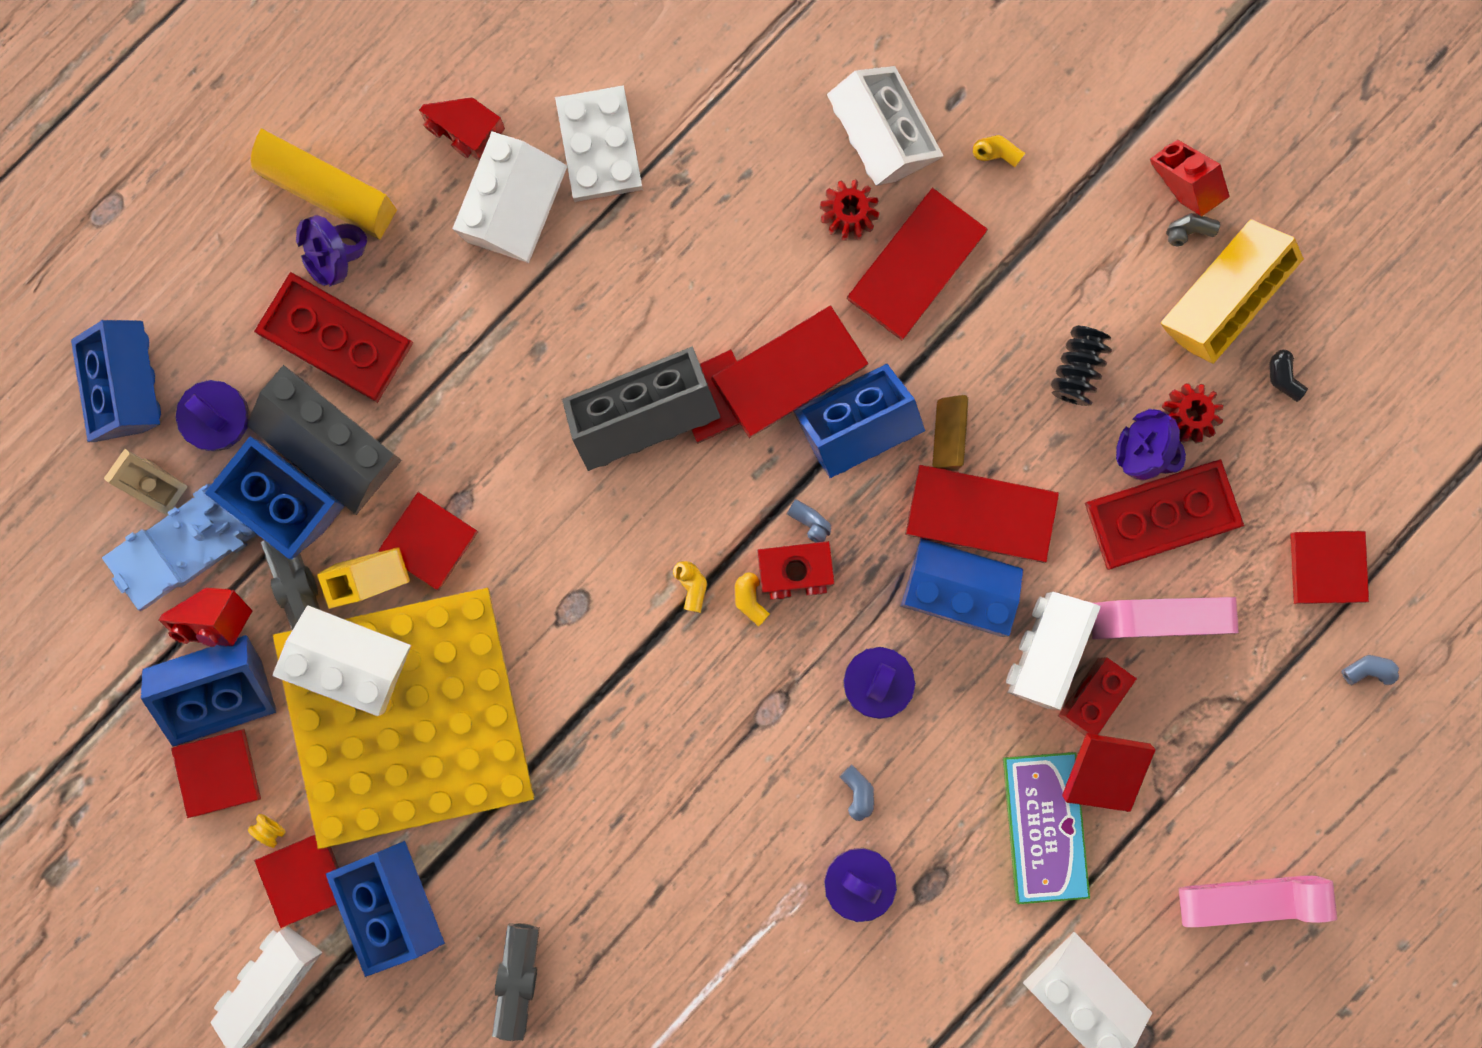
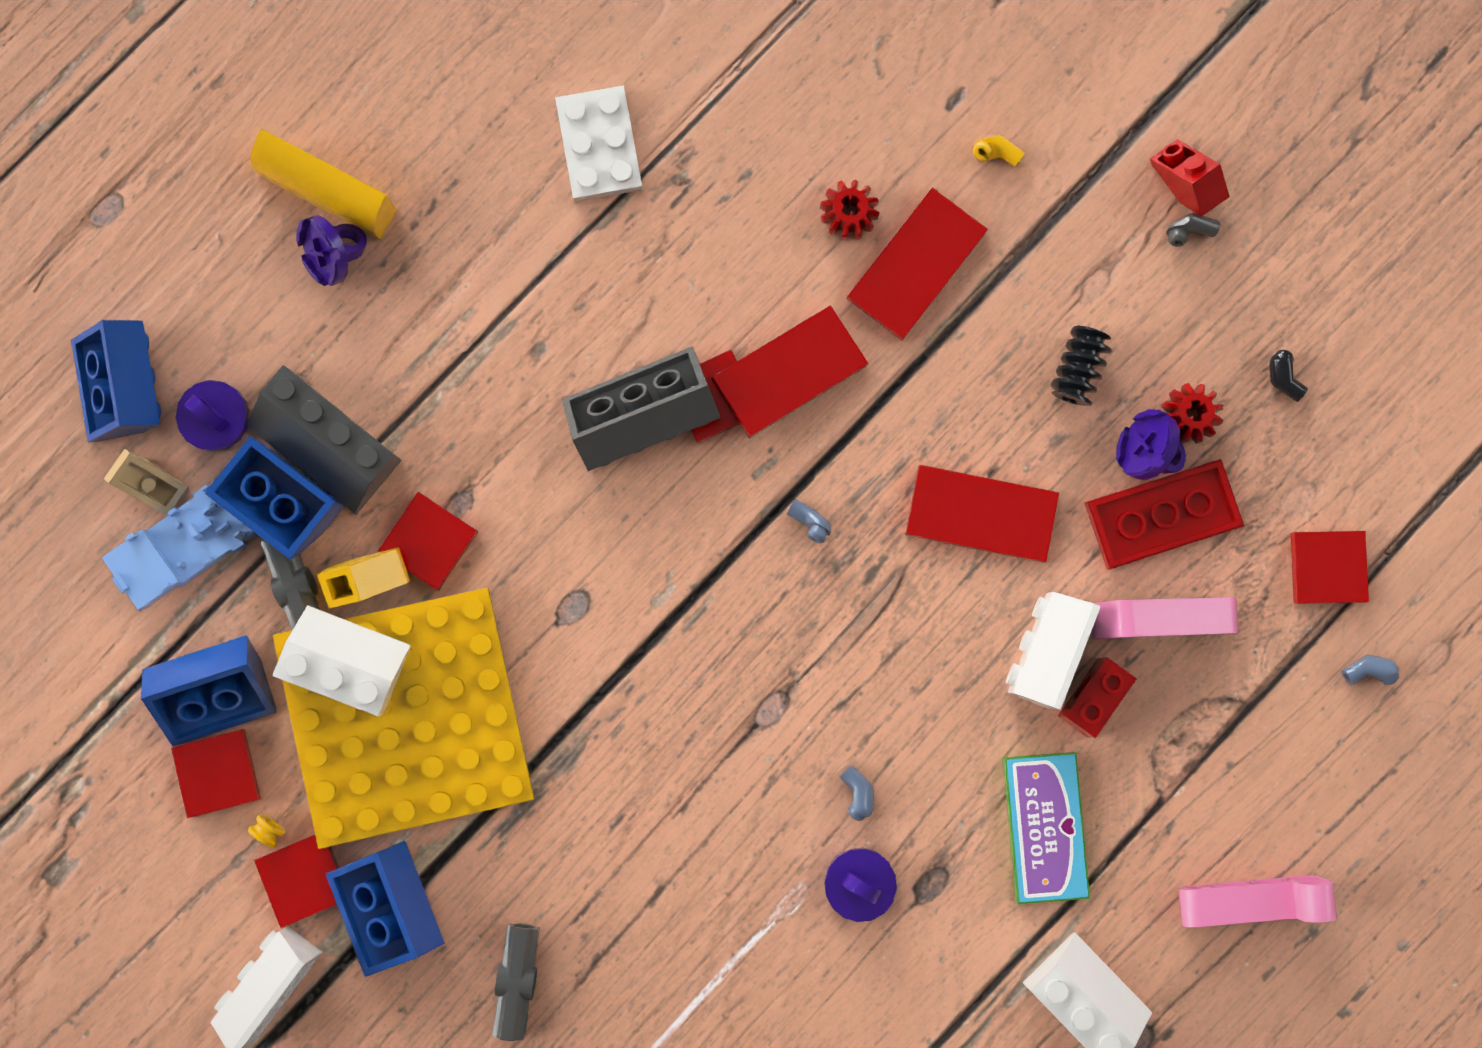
(208, 618): red slope -> none
(333, 337): red tile -> none
(463, 122): red slope -> none
(509, 197): white slope -> none
(693, 582): yellow arm -> none
(746, 598): yellow arm -> none
(813, 556): red brick -> none
(860, 420): blue slope -> none
(879, 682): dark purple tile -> none
(884, 124): white slope -> none
(950, 432): pearl gold slope -> none
(963, 588): blue slope -> none
(1108, 772): red tile -> none
(1232, 290): yellow brick -> none

